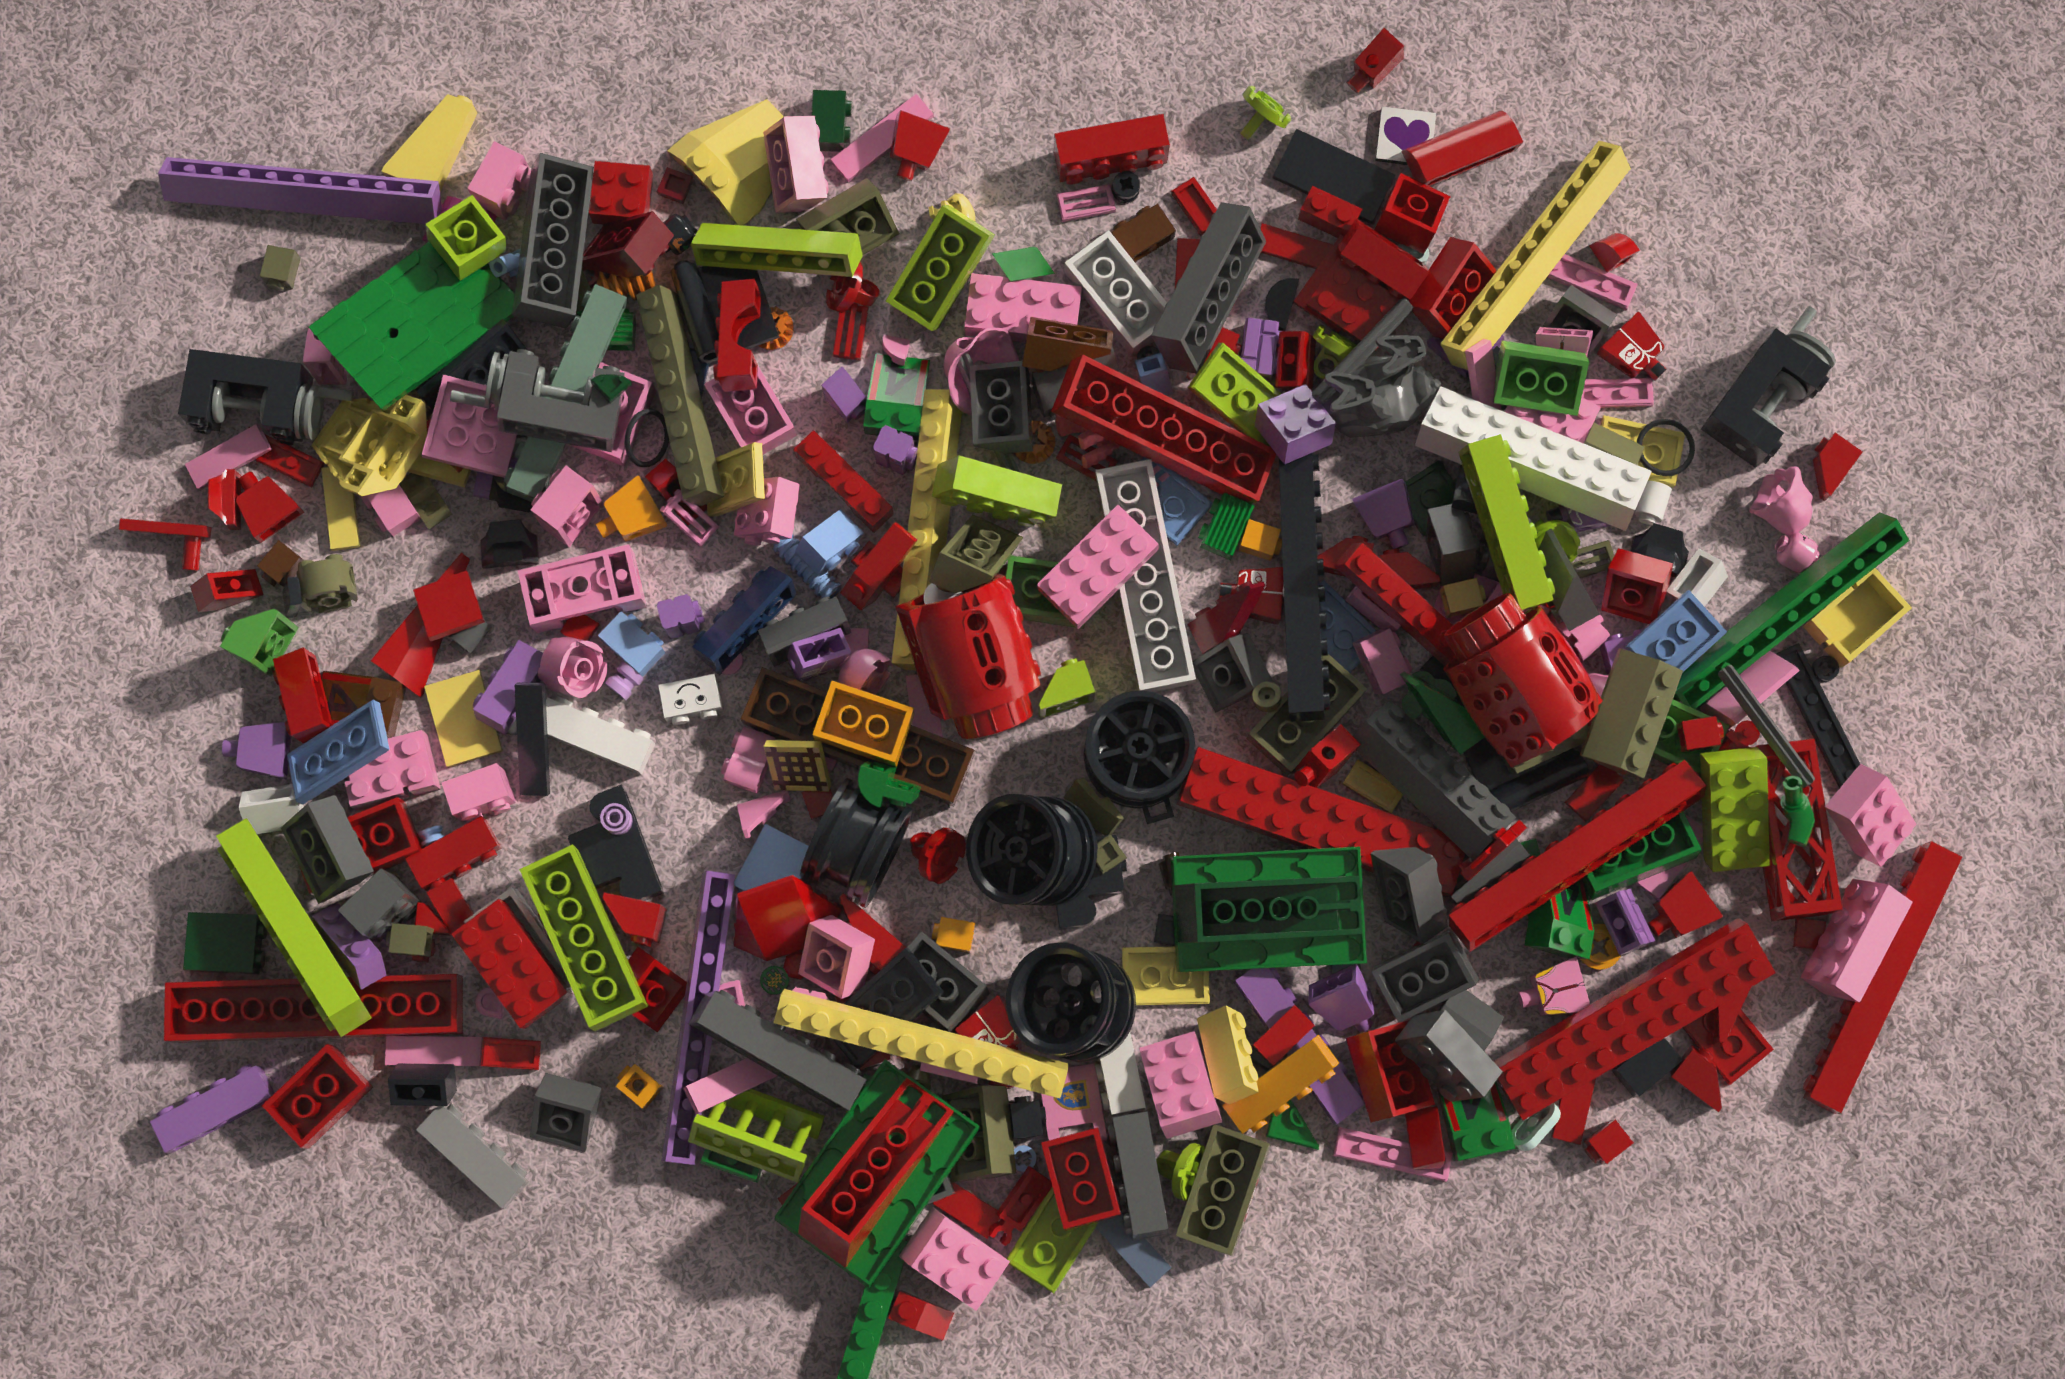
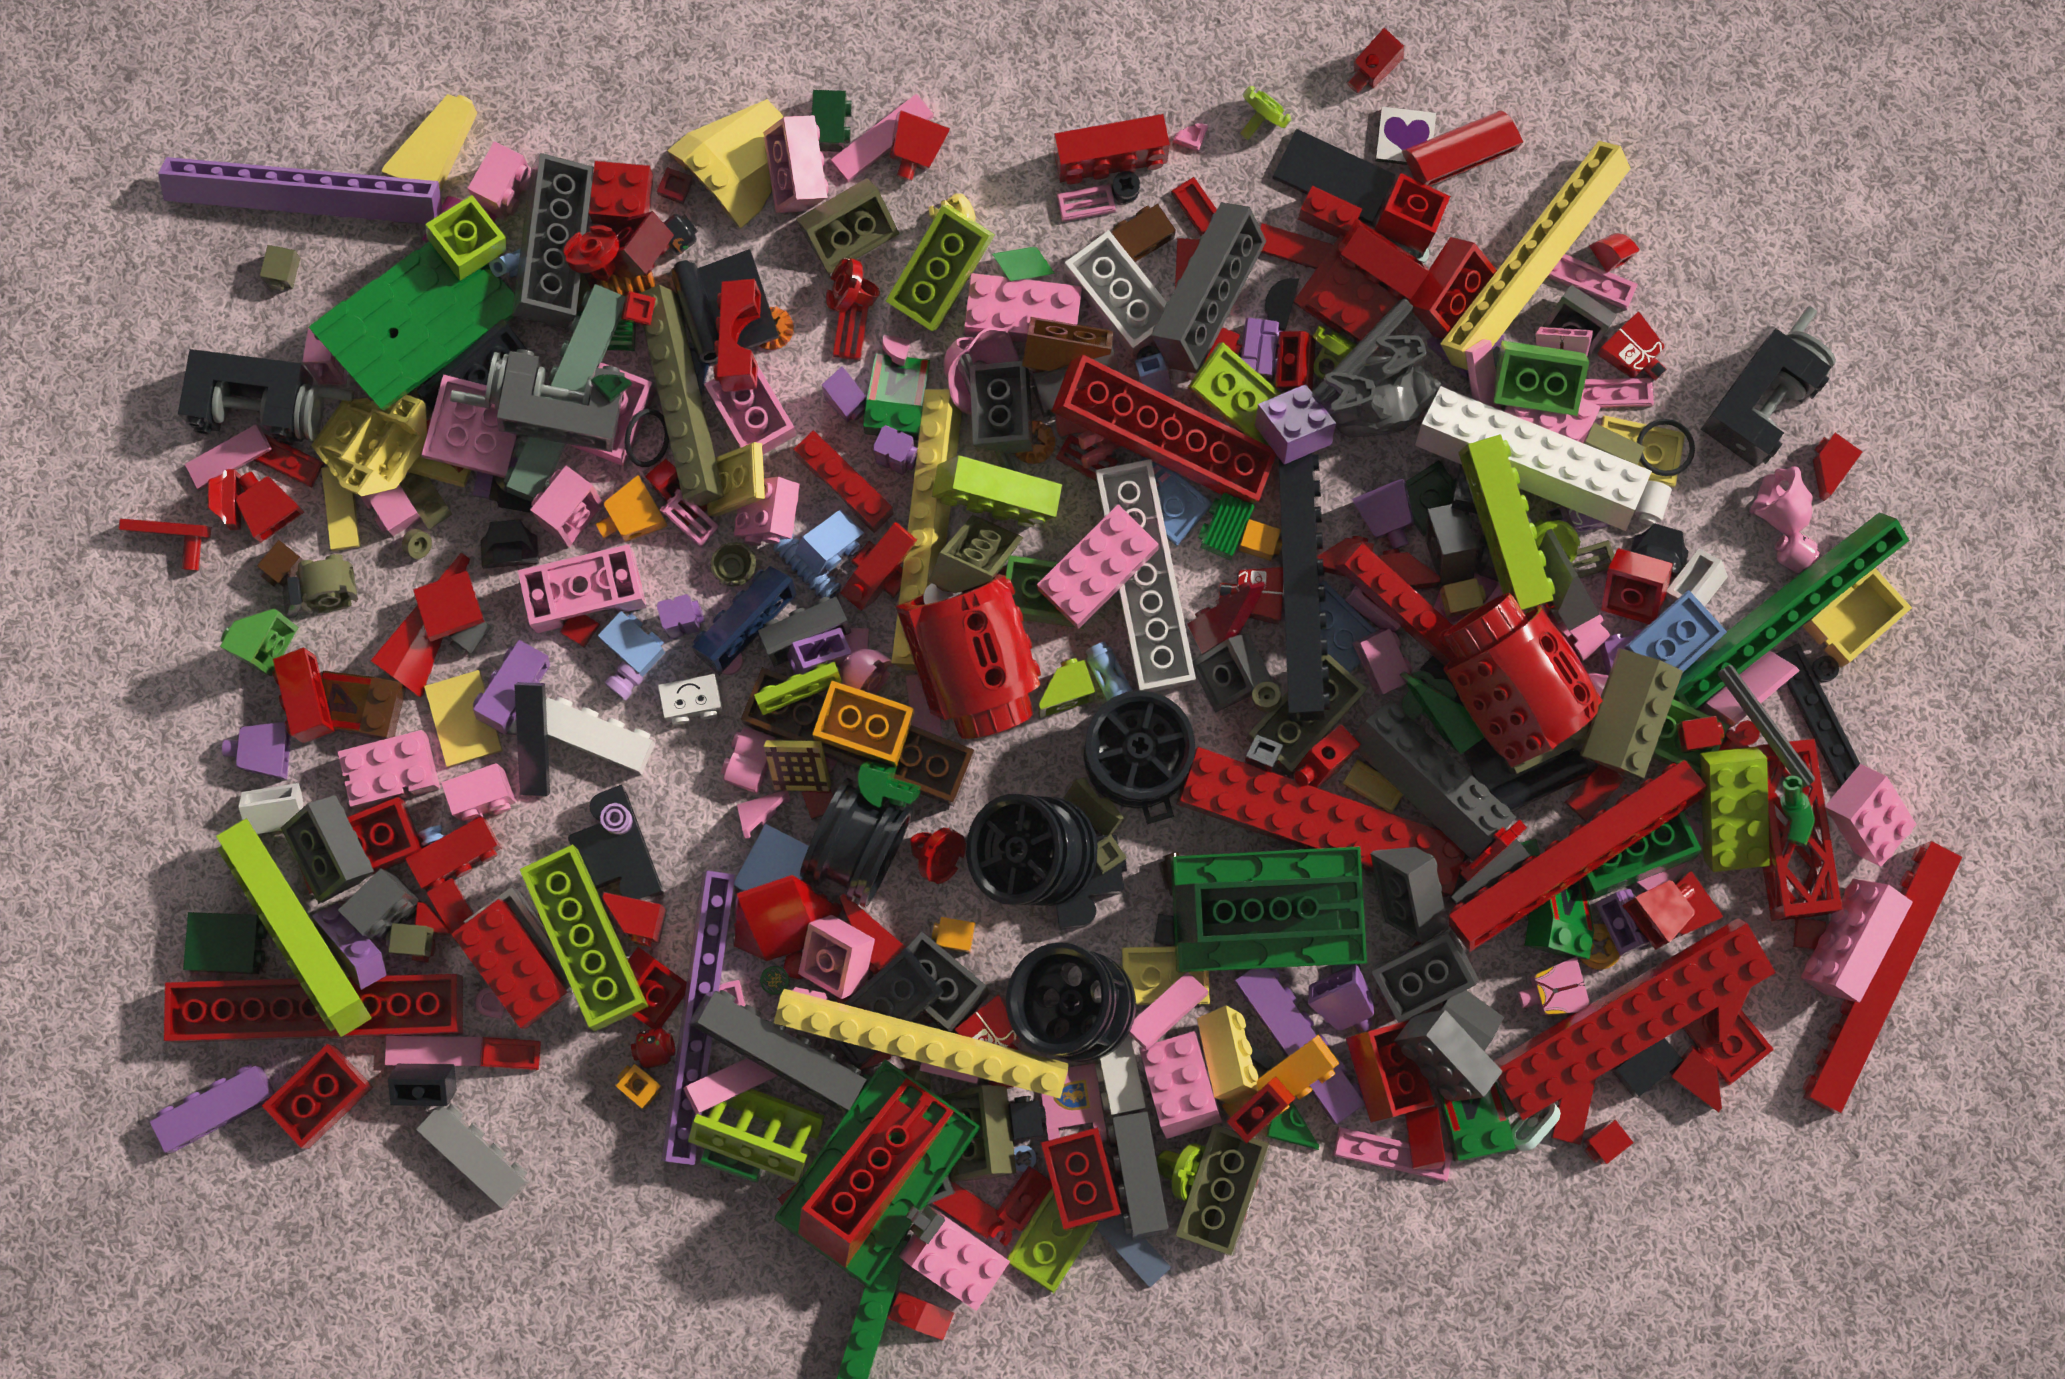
(225, 589): red slope -> none
(338, 752): medium blue tile -> none
(416, 543): none -> olive tile
(564, 1112): dark grey slope -> none
(572, 666): bright pink brick -> none
(593, 252): none -> red tile
(638, 308): none -> red tile
(653, 1048): none -> red head
(733, 564): none -> olive hair
(777, 249): lime brick -> none
(797, 687): none -> lime plate
(925, 1223): none -> dark grey tile
(1103, 662): none -> piece
(1167, 1010): none -> bright pink tile
(1191, 136): none -> bright pink tile
(1261, 1109): none -> red brick
(1263, 753): none -> plate
(1283, 1035): red tile -> none
(1662, 911): none -> torso

